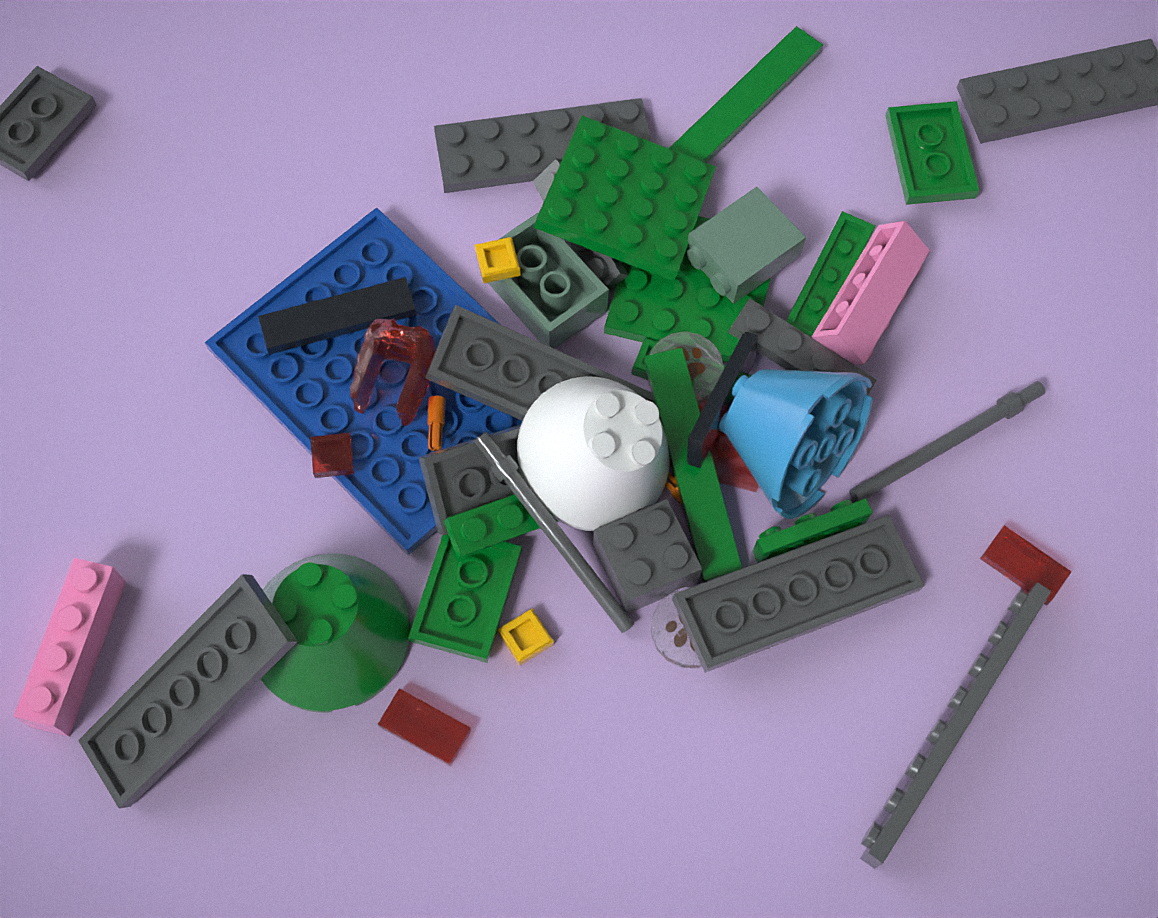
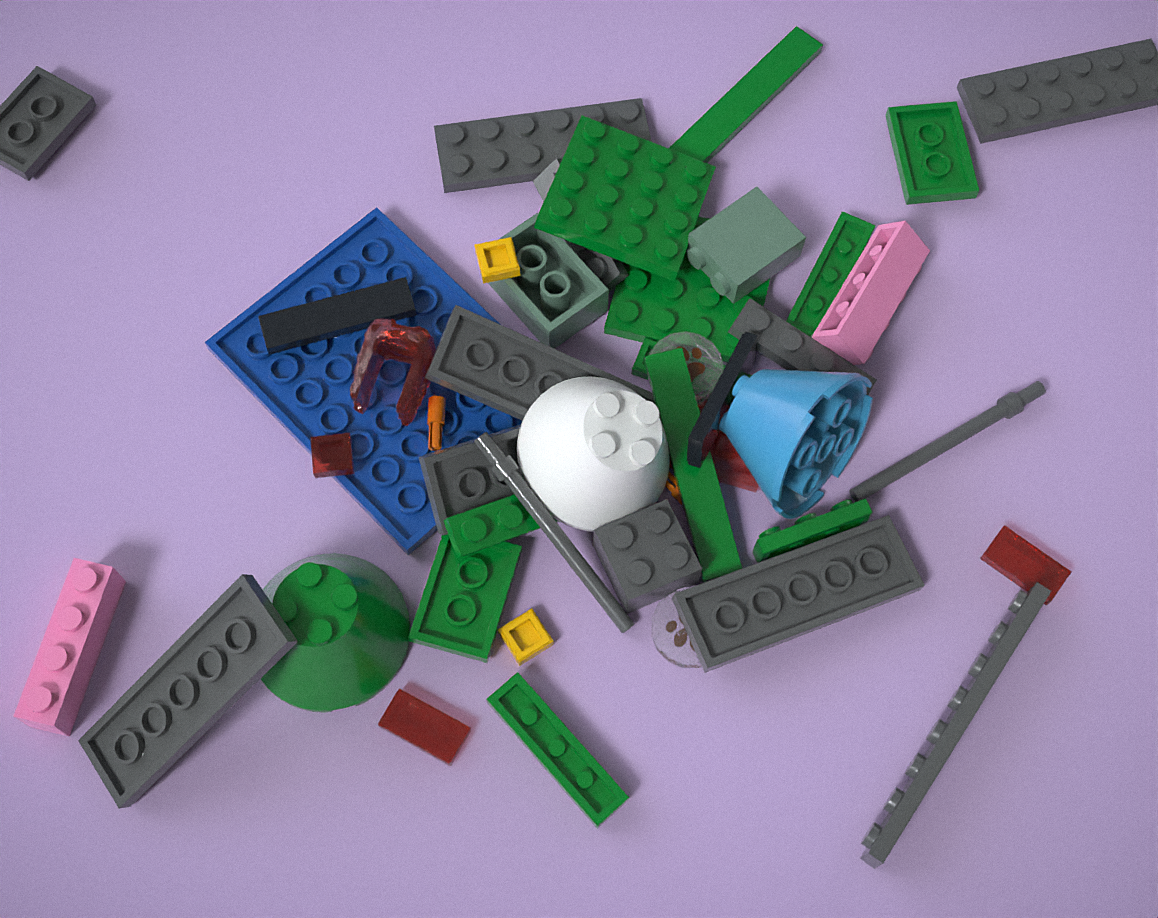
(557, 750): none -> green plate

